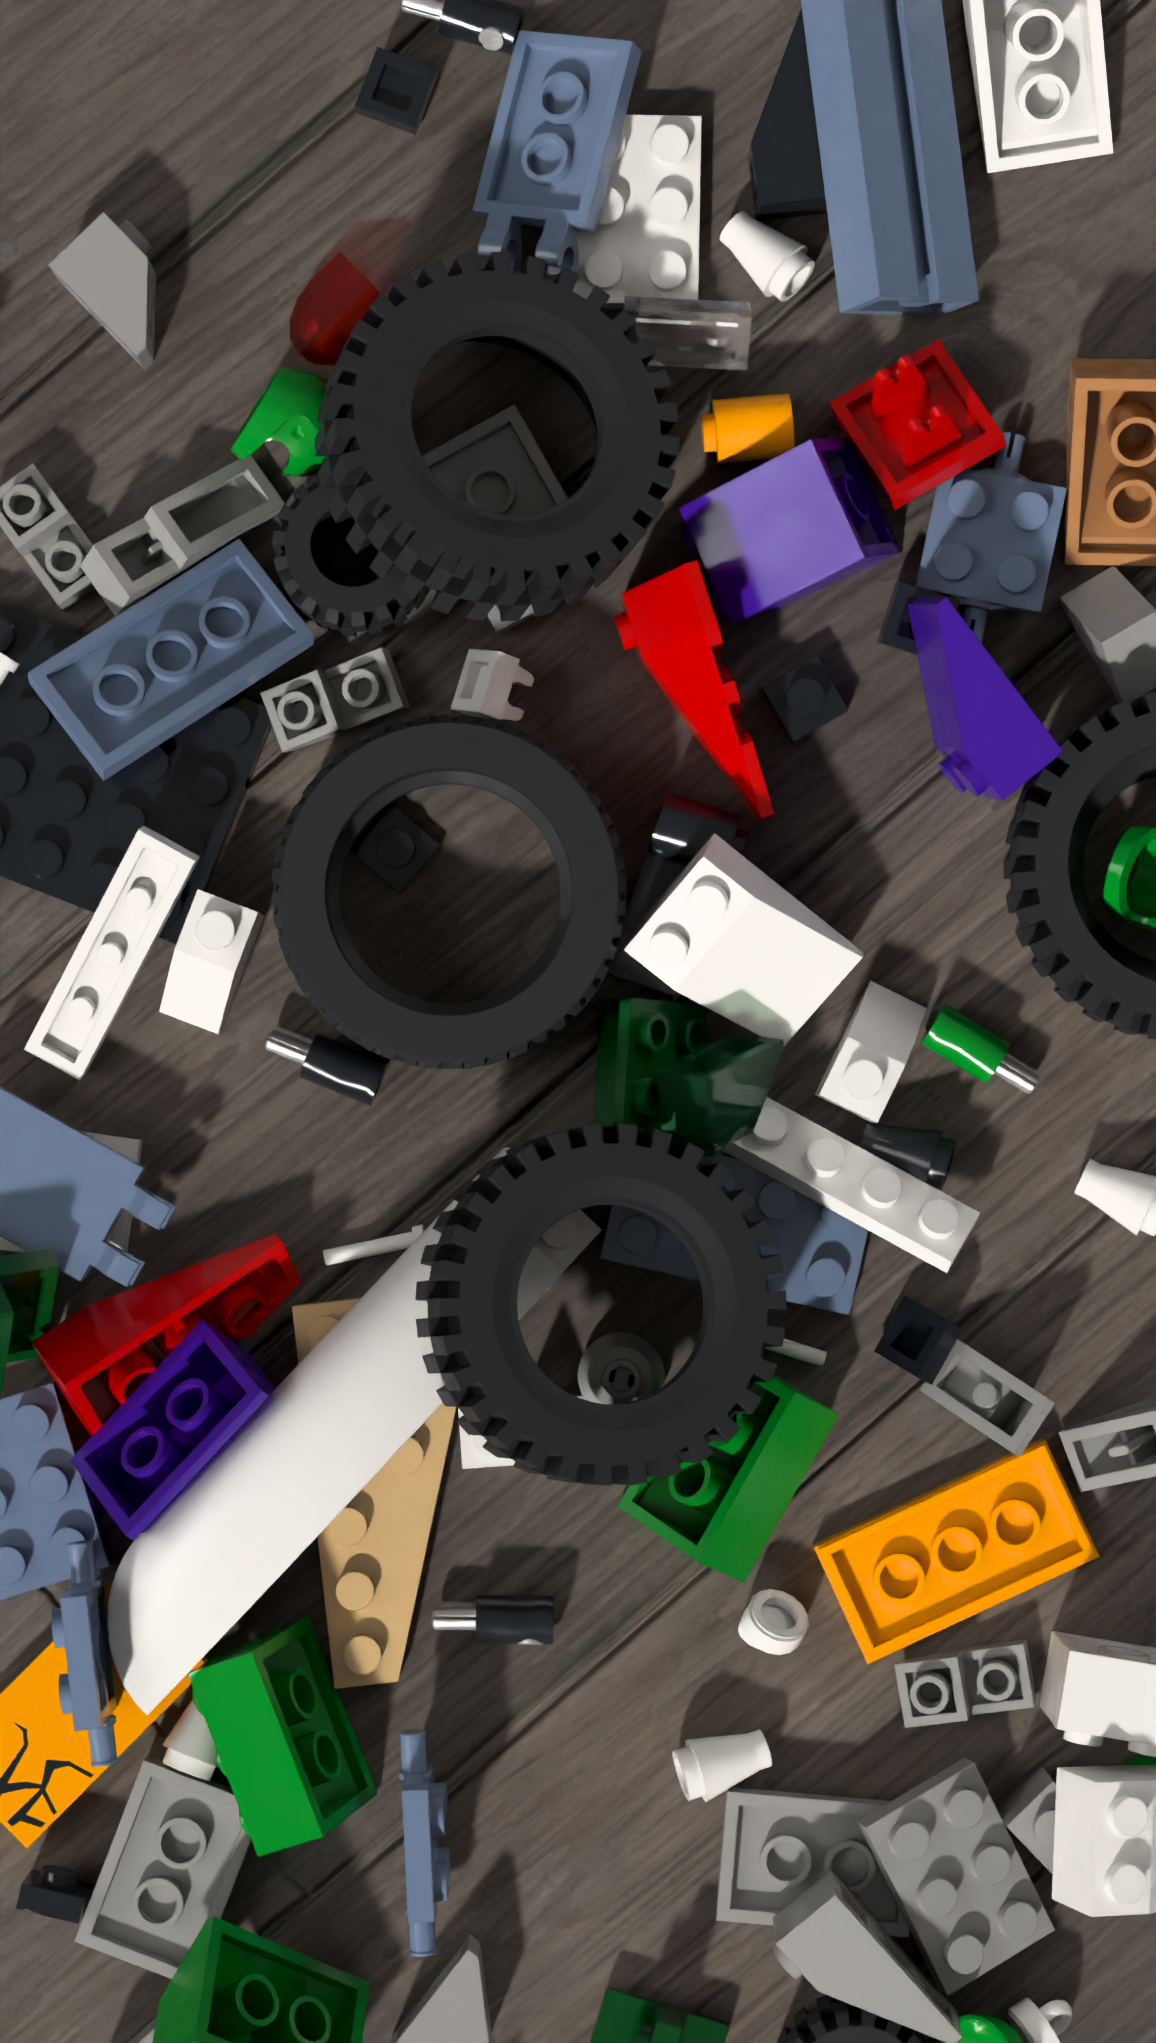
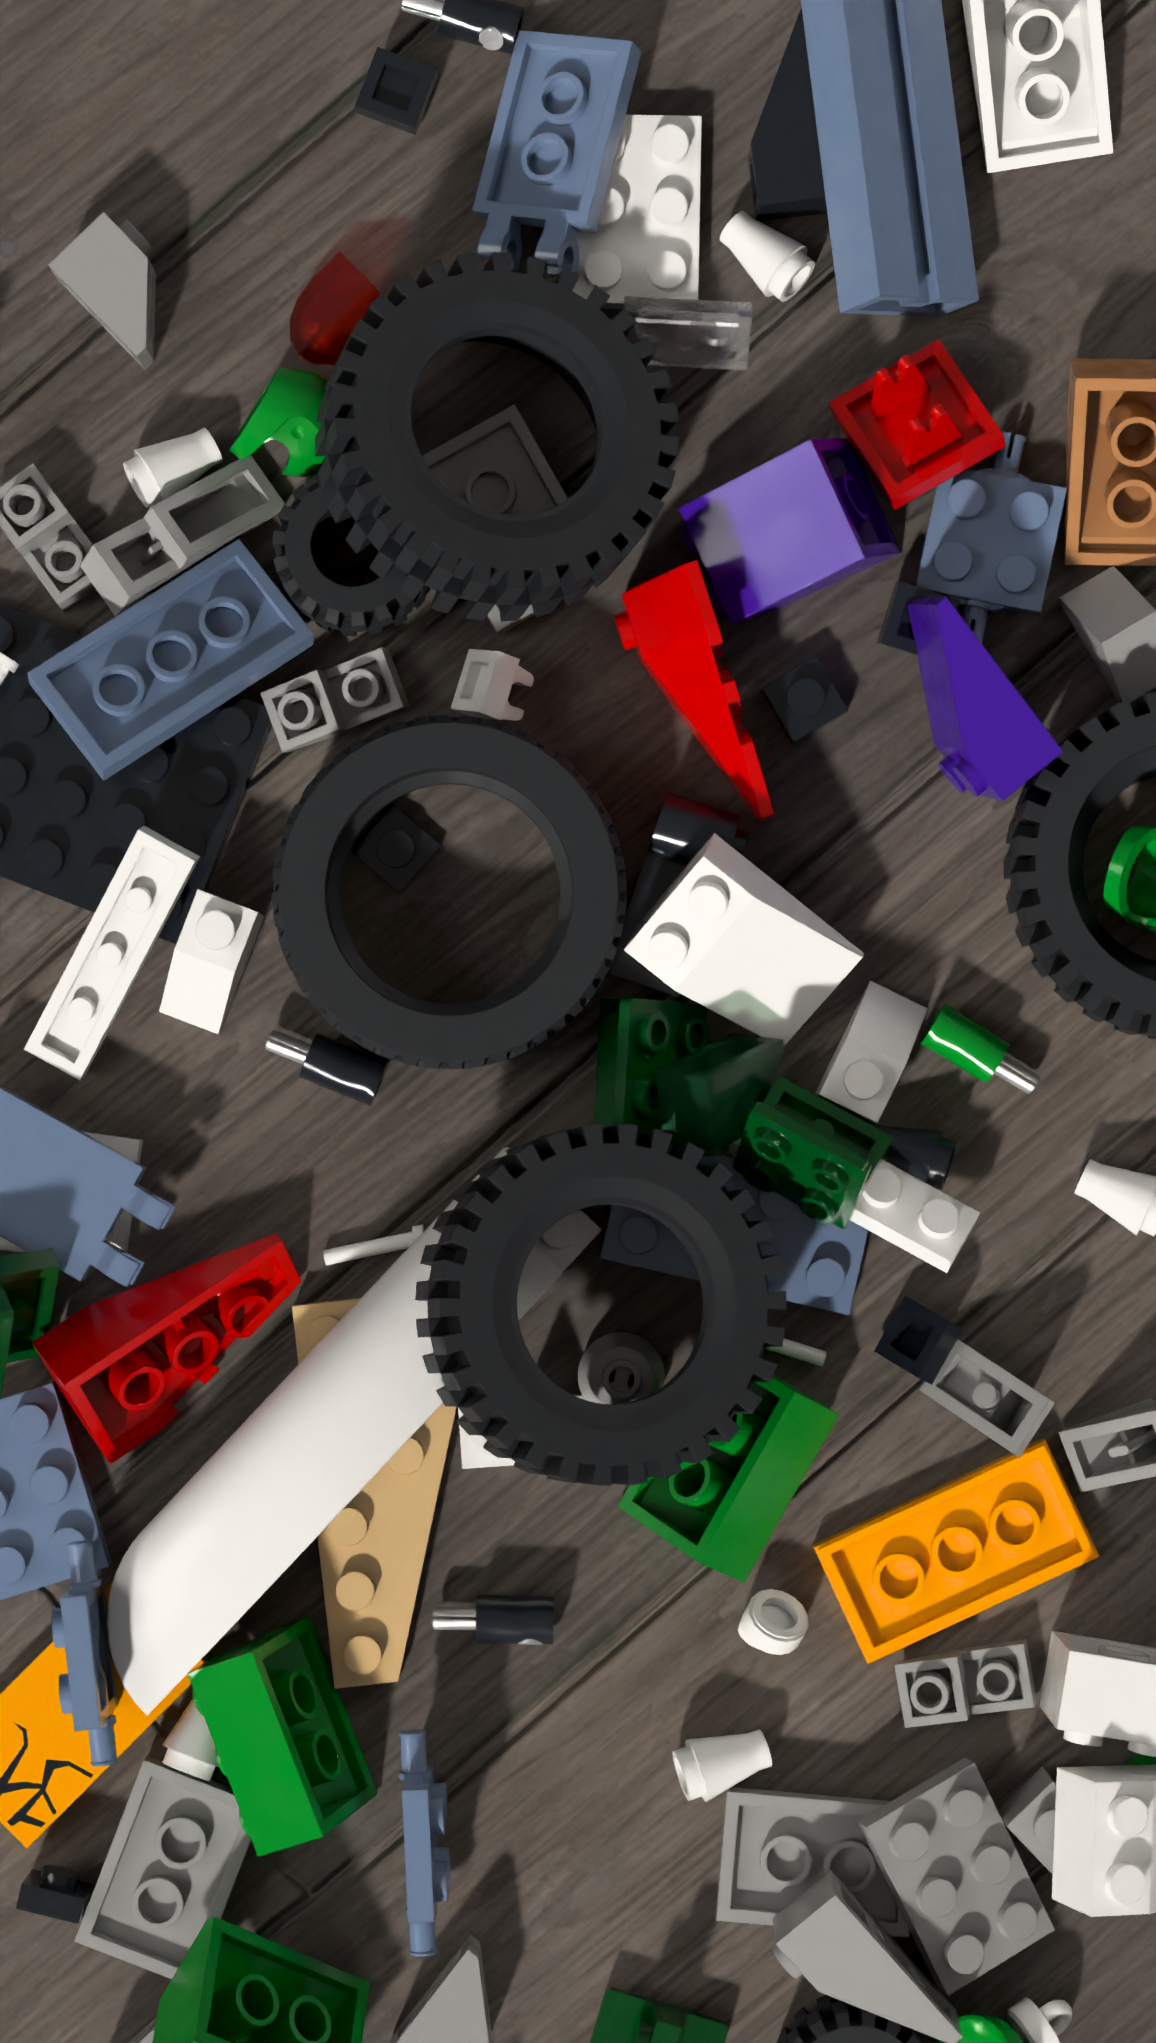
(171, 465): none -> white cone
(171, 1427): dark purple slope -> none
(748, 428): light orange brick -> none
(809, 1152): none -> dark green bracket

